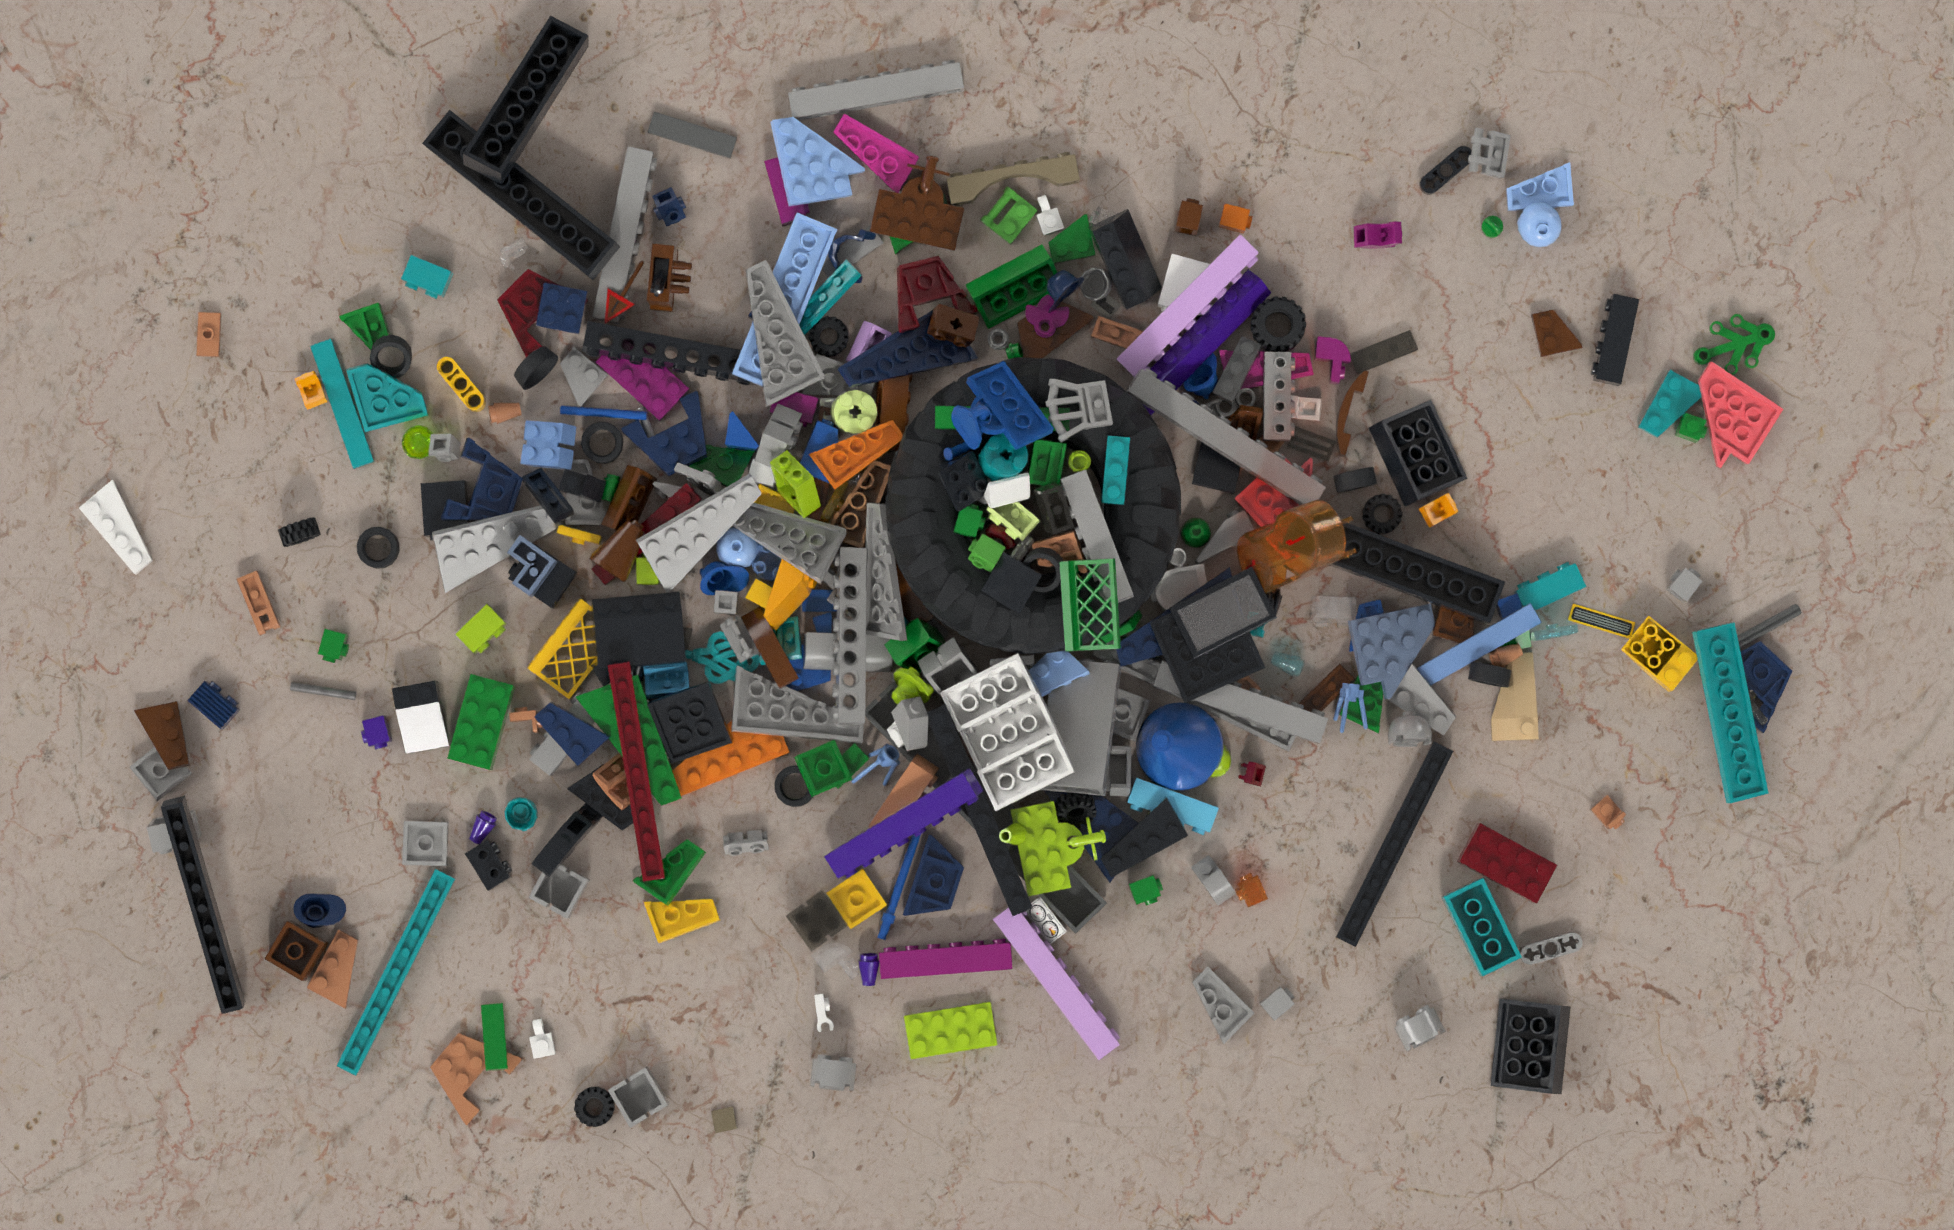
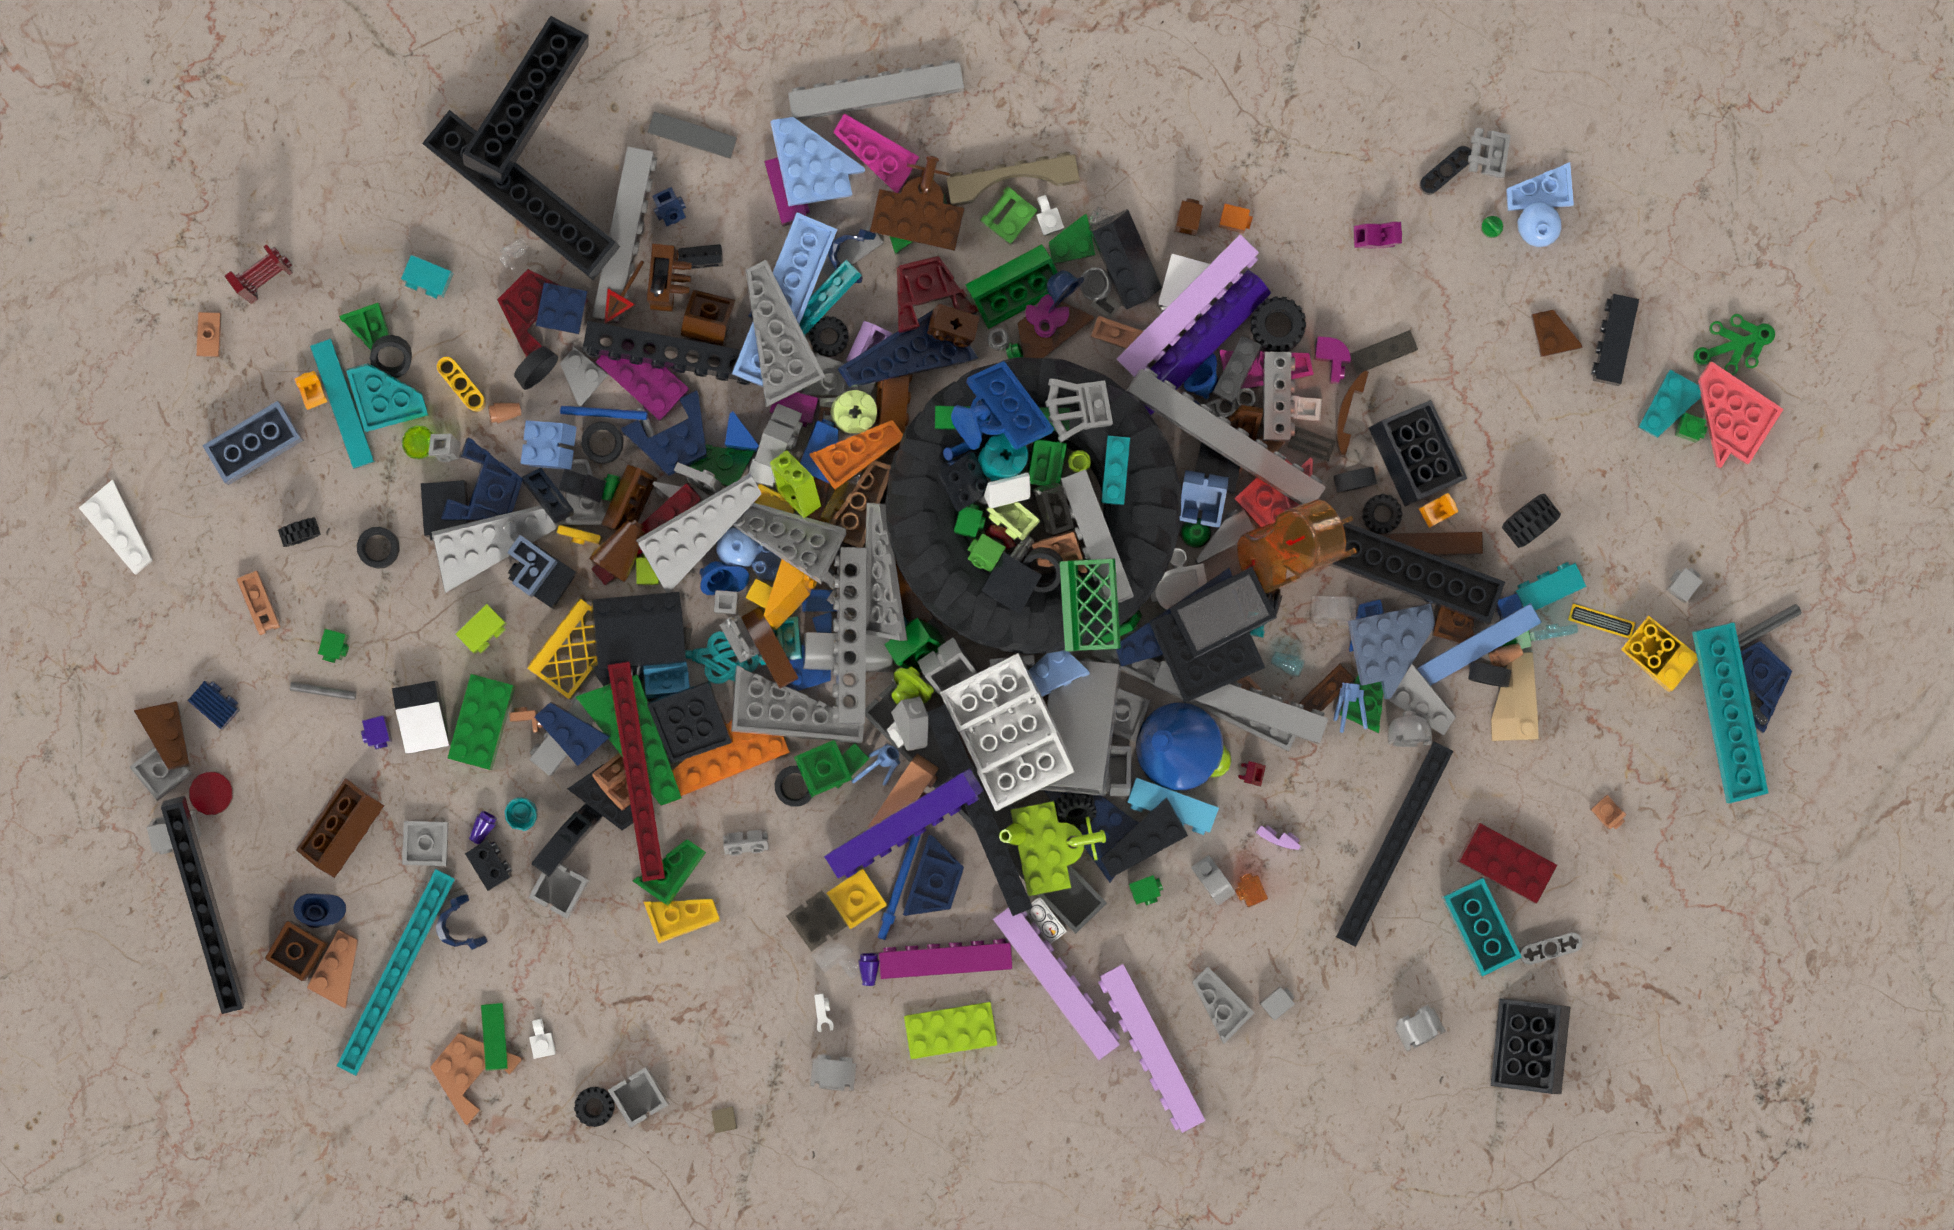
(211, 793): none -> dark red tile
(253, 443): none -> sand blue brick
(258, 274): none -> dark red fence
(340, 828): none -> reddish brown slope
(443, 932): none -> dark blue helmet
(702, 256): none -> black bracket
(707, 317): none -> reddish brown slope
(1152, 1048): none -> lavender brick
(1203, 495): none -> medium blue piece
(1287, 841): none -> lavender slope
(1442, 543): none -> reddish brown tile
(1531, 520): none -> black tyre

